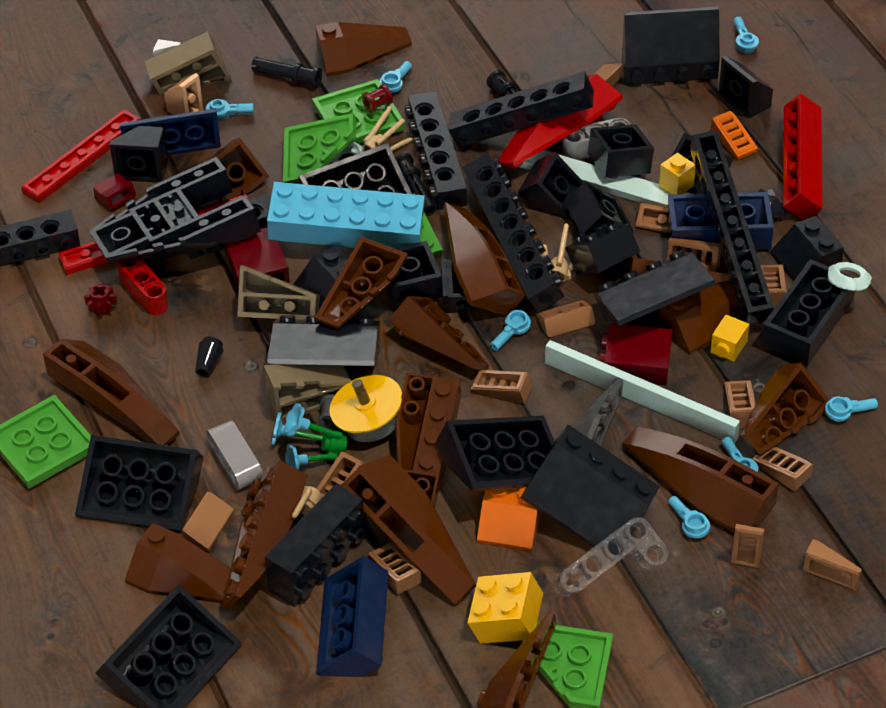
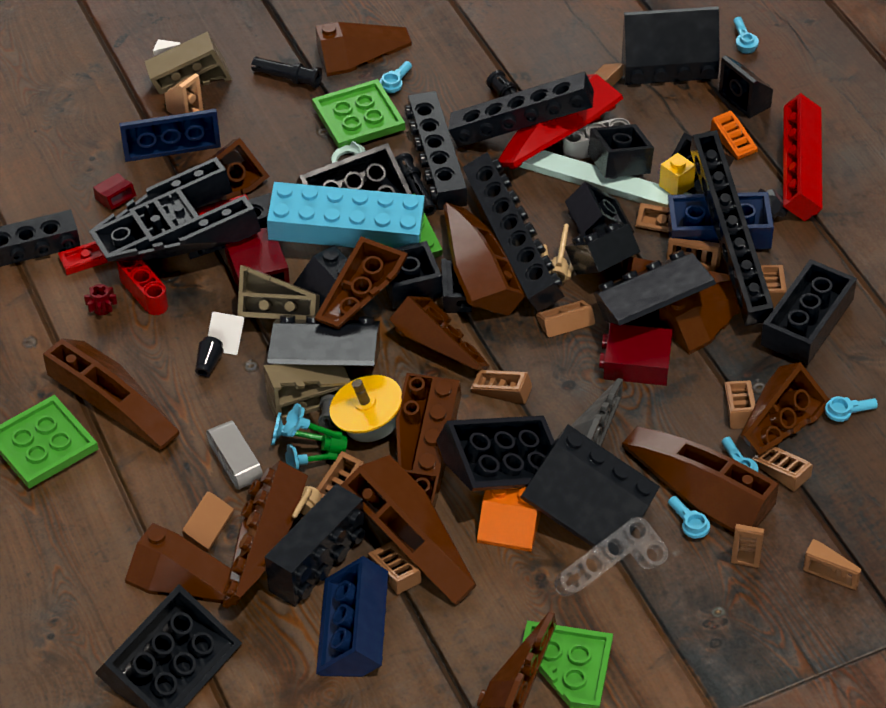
(76, 159): red tile -> none
(138, 482): black slope -> none
(140, 154): black slope -> none
(224, 109): medium azure plate -> none
(228, 330): none -> white sticker
(315, 144): bright green plate -> none
(369, 98): dark red bush -> none
(373, 140): tan plant -> none
(505, 607): yellow brick -> none
(515, 323): medium azure plate -> none
(550, 185): black slope -> none
(642, 391): light aqua tile -> none
(729, 338): yellow brick -> none
(804, 242): black slope -> none
(848, 283): light aqua piece -> none

